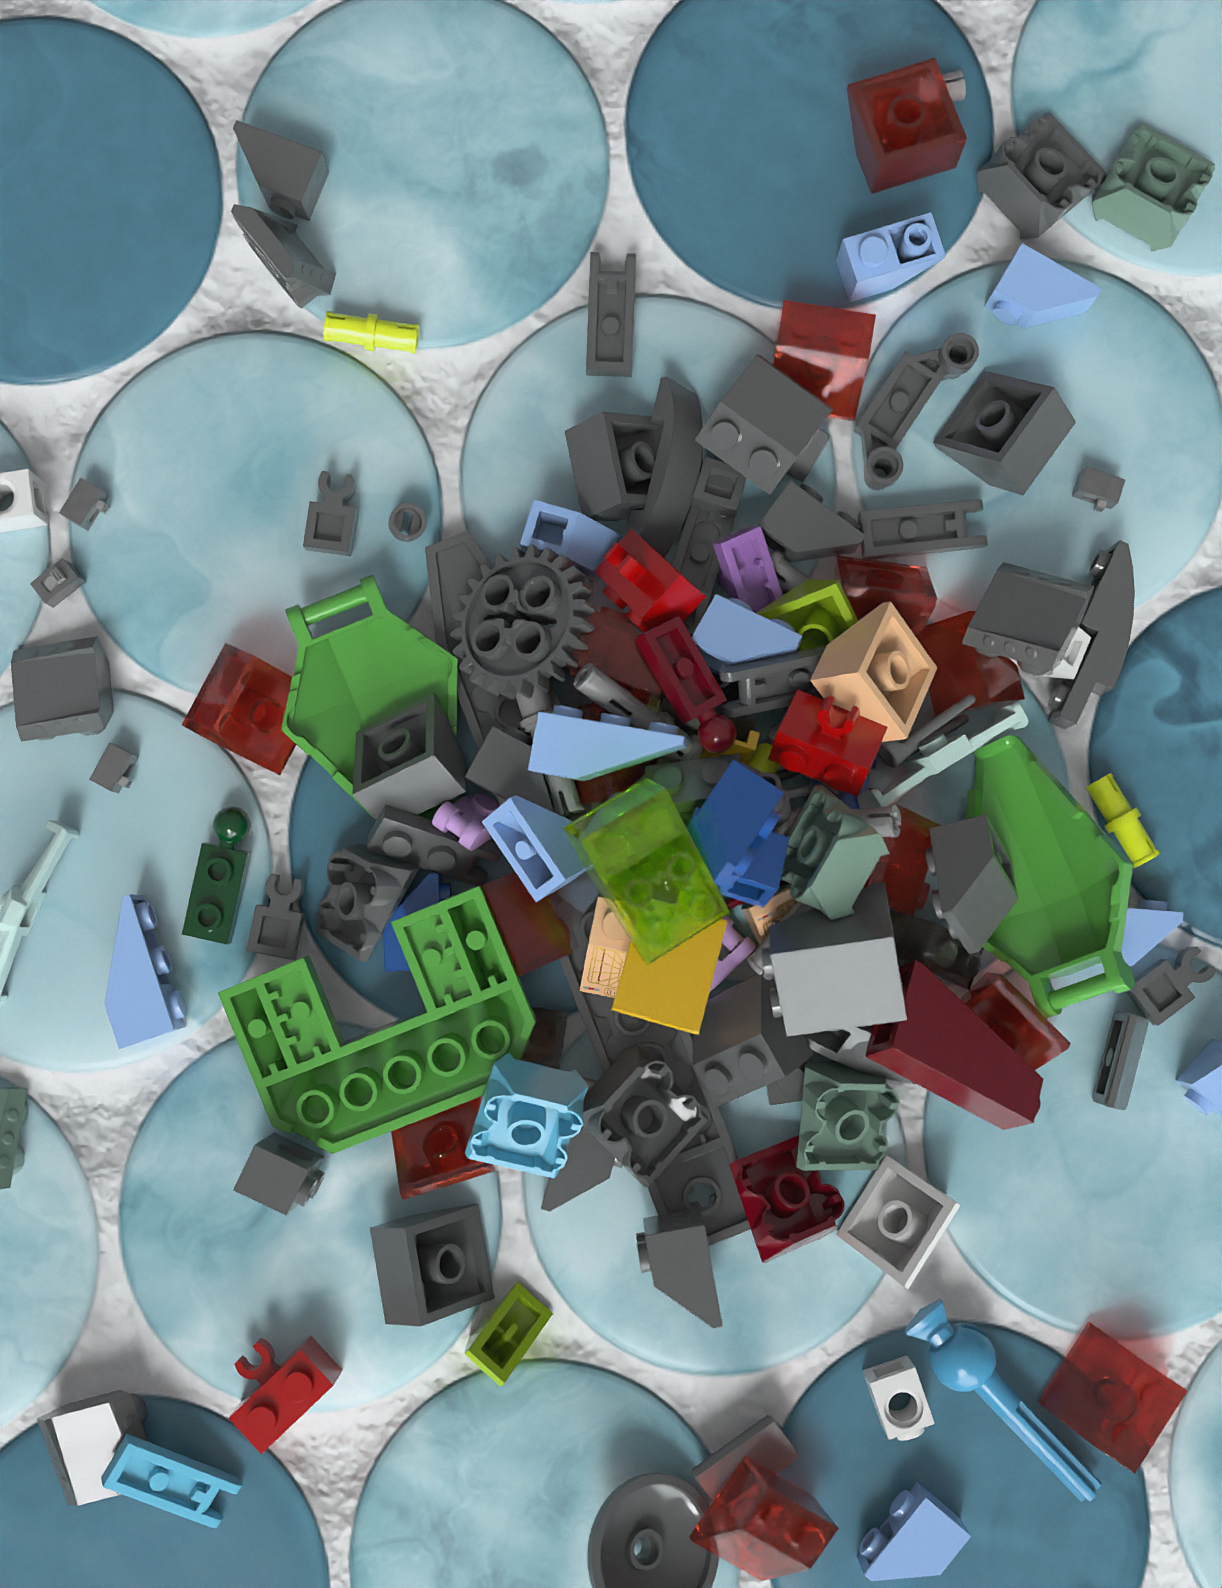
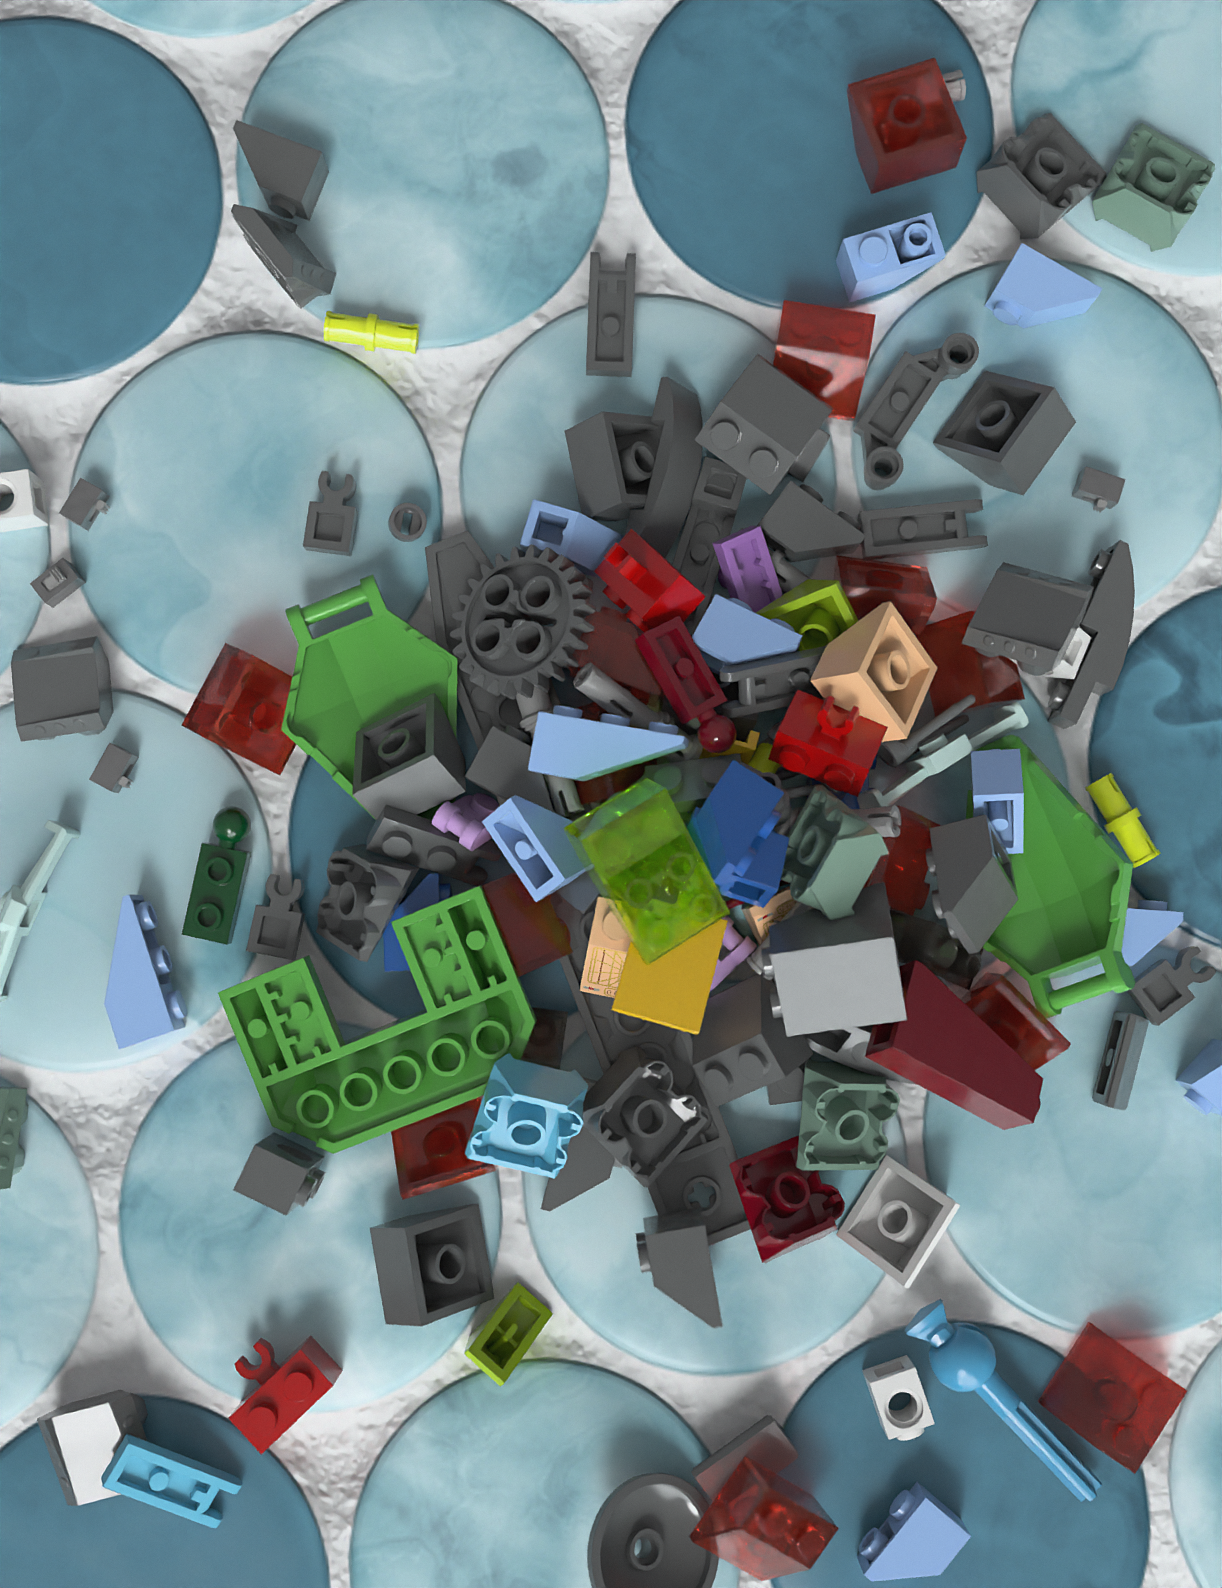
(1000, 793): none -> light blue slope

